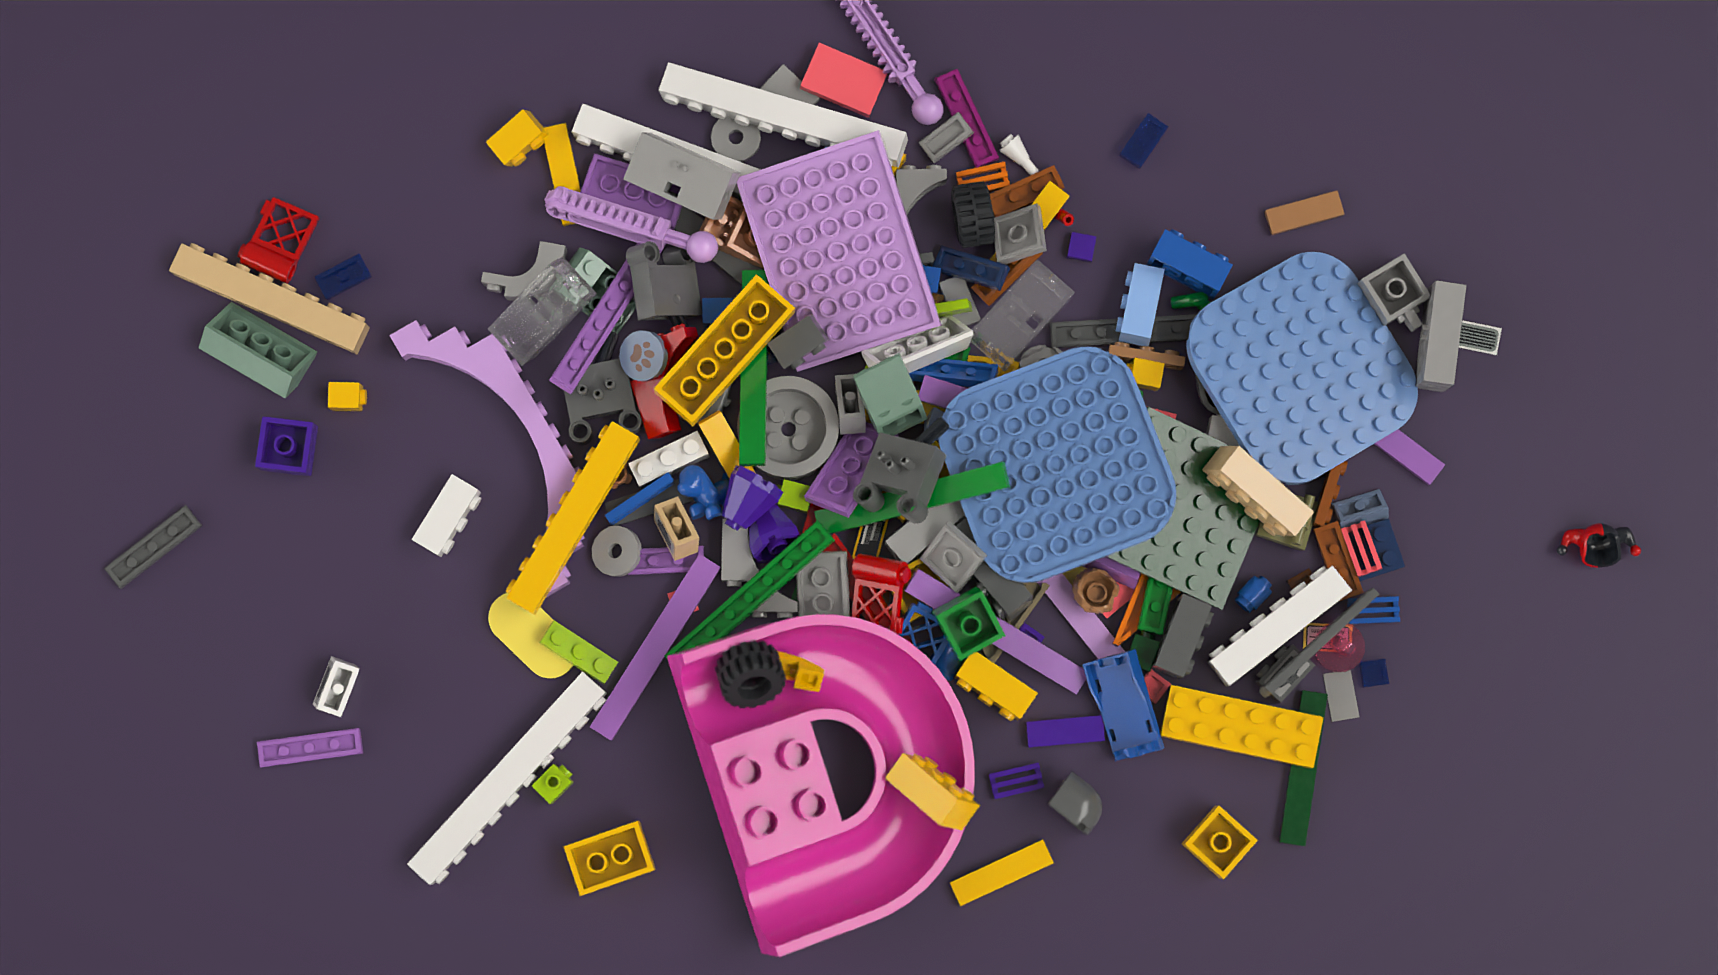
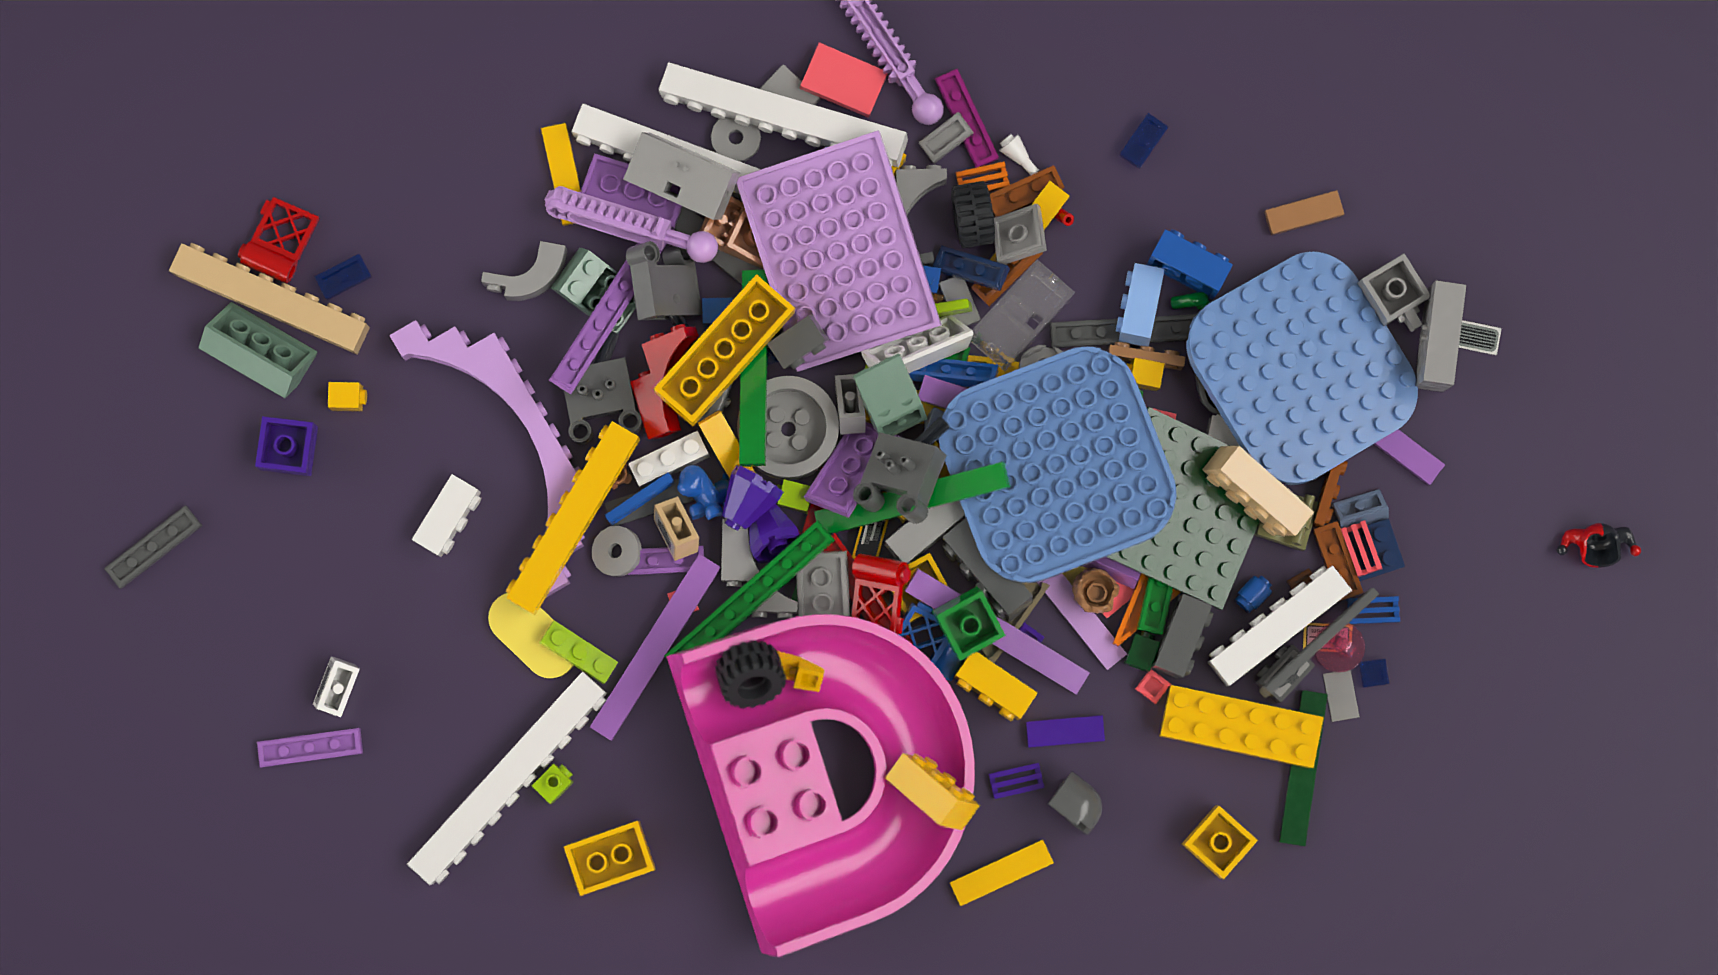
(517, 138): yellow brick -> none
(530, 327): clear brick -> none
(643, 355): sand blue tile -> none
(953, 557): light grey tile -> none
(1081, 247): dark purple tile -> none
(1124, 704): blue piece -> none

